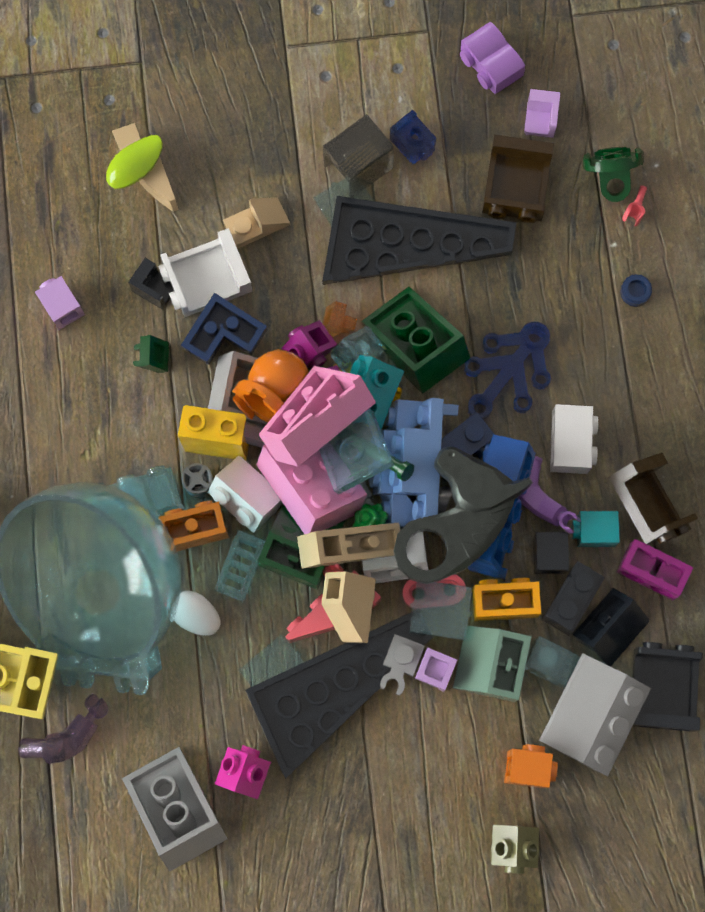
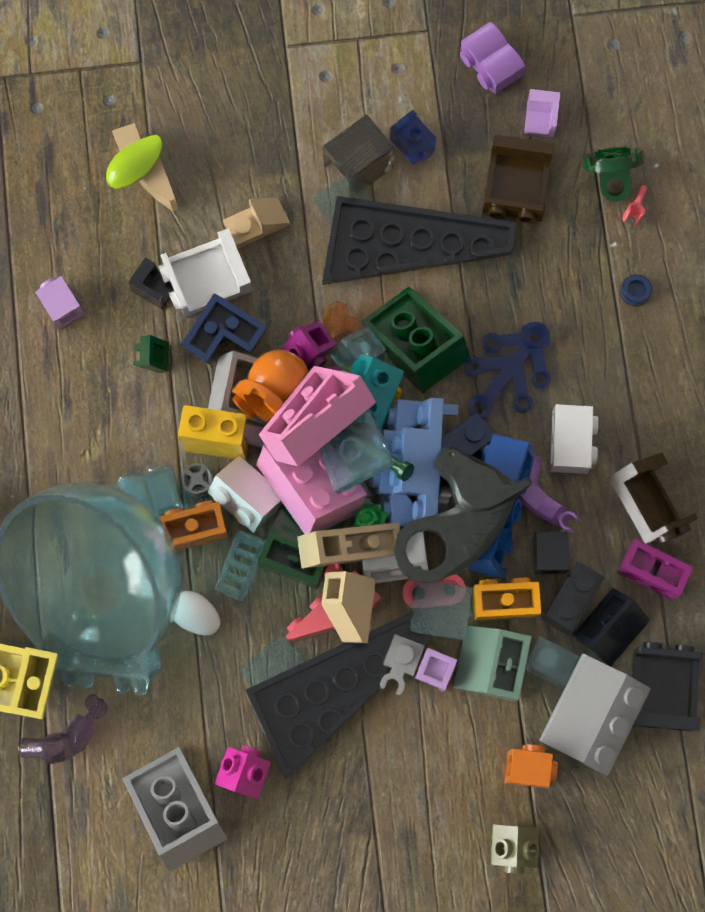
(596, 529): teal brick -> none

